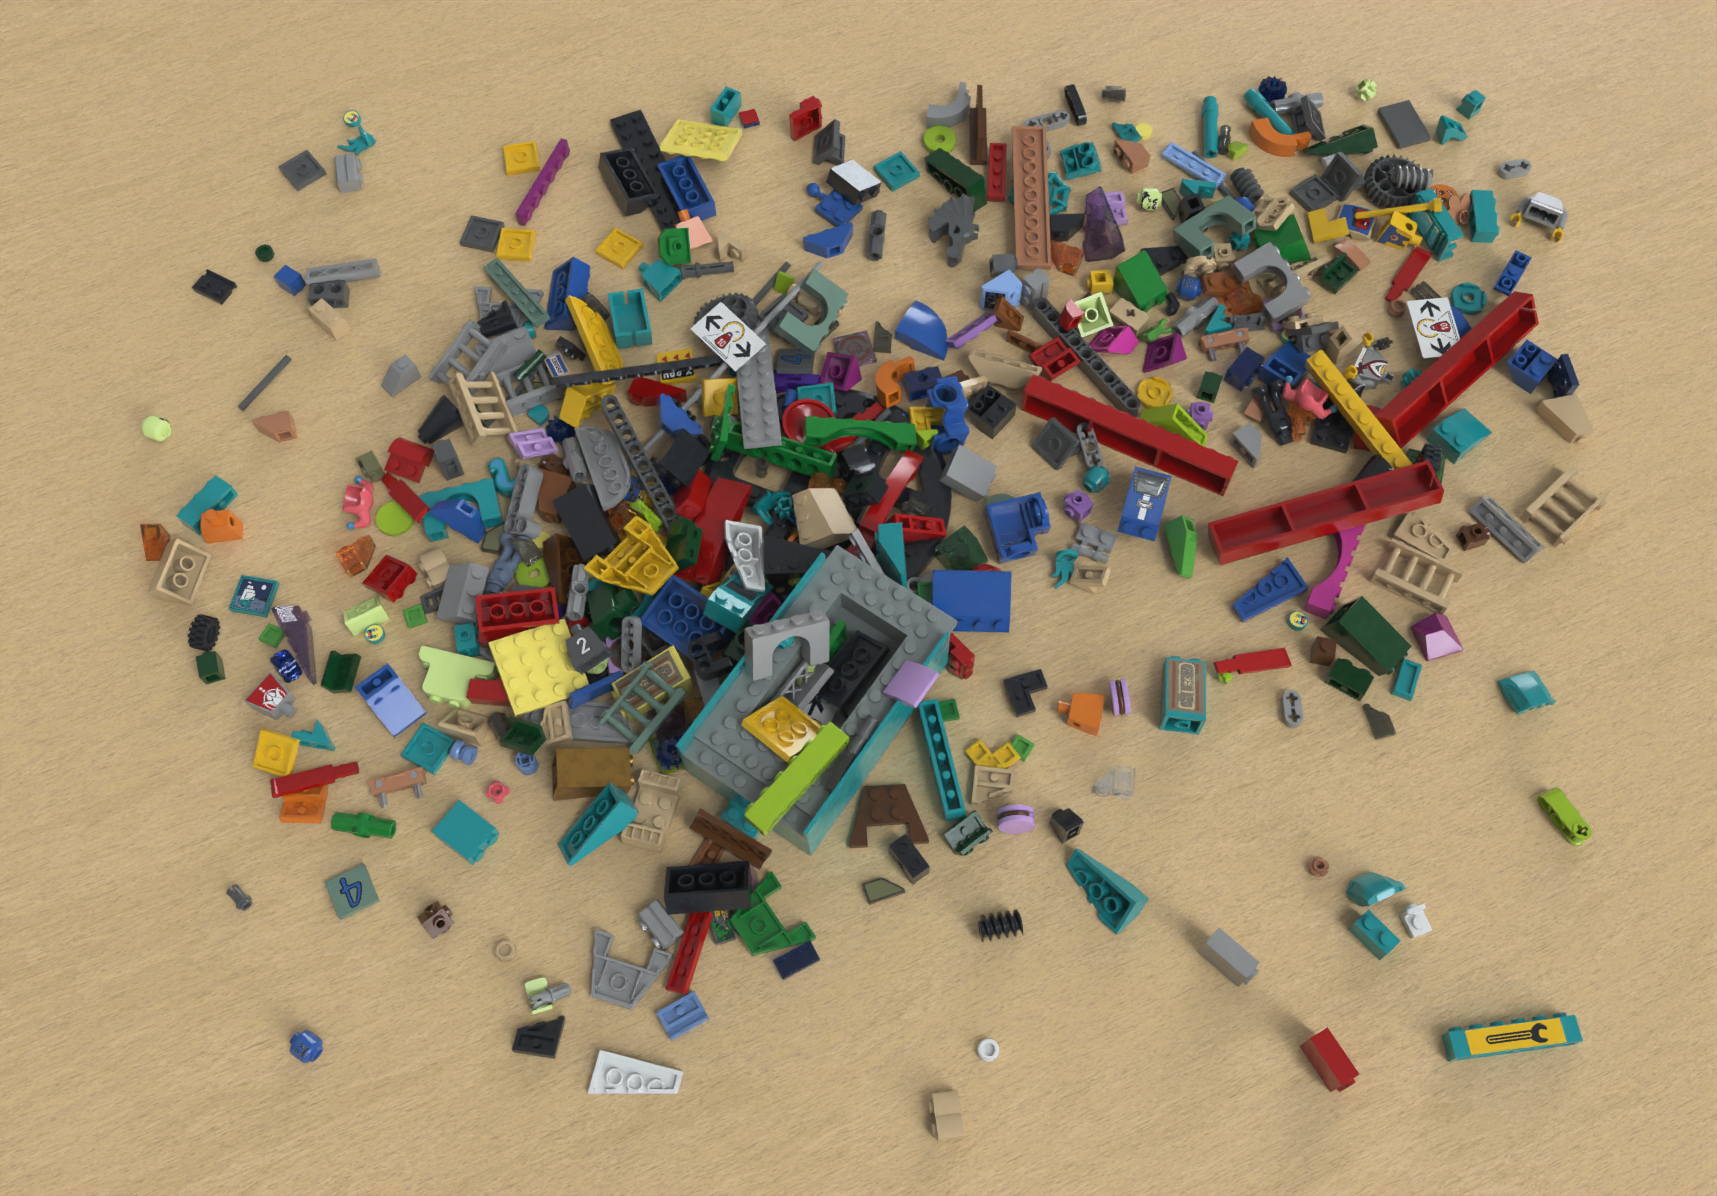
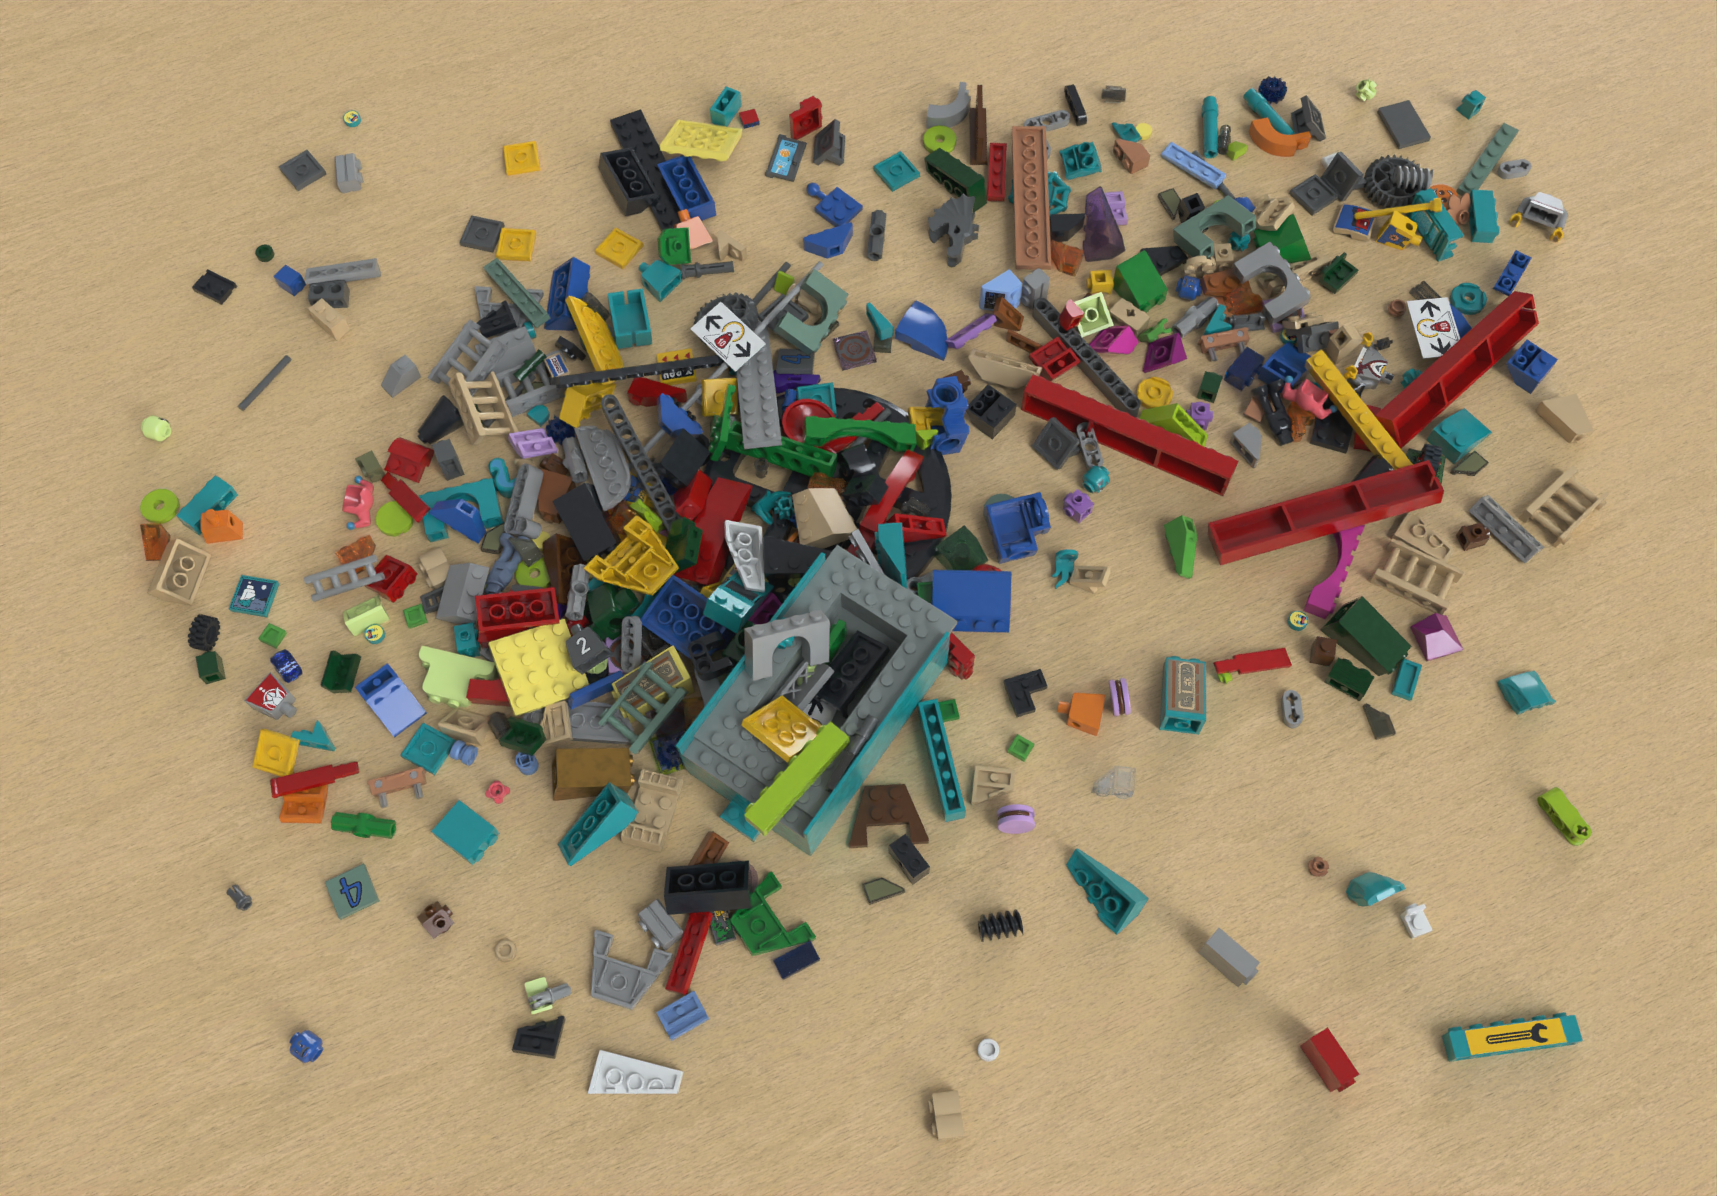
(157, 497): none -> lime tile
(277, 426): nougat slope -> none
(297, 628): clear purple wedge -> none
(348, 567): none -> light grey bar
(360, 143): teal piece -> none
(542, 182): magenta plate -> none
(730, 839): reddish brown fence -> none
(785, 154): none -> door
(841, 370): magenta slope -> none
(853, 182): brick -> none
(880, 324): none -> teal slope
(886, 380): orange arch -> none
(911, 683): lavender slope -> none
(919, 381): clear blue brick -> none
(967, 834): bracket -> none
(968, 473): light grey brick -> none
(973, 386): tan wing -> none
(1001, 263): dark grey brick -> none
(1001, 758): yellow tile -> none
(1066, 824): black slope -> none
(1094, 538): light grey plate -> none
(1144, 504): slope -> none
(1149, 199): yellowish green head -> none
(1173, 304): black arm -> none
(1204, 188): teal slope -> none
(1246, 184): dark grey piece -> none
(1276, 588): blue wing -> none
(1293, 102): light grey piece -> none
(1324, 229): yellow tile -> none
(1354, 140): dark green wedge -> none
(1354, 254): nougat slope -> none
(1374, 935): teal brick -> none
(1408, 273): red piece -> none
(1449, 129): teal slope -> none
(1470, 465): none -> olive tile
(1488, 159): none -> sand green plate
(1563, 377): dark blue plate -> none

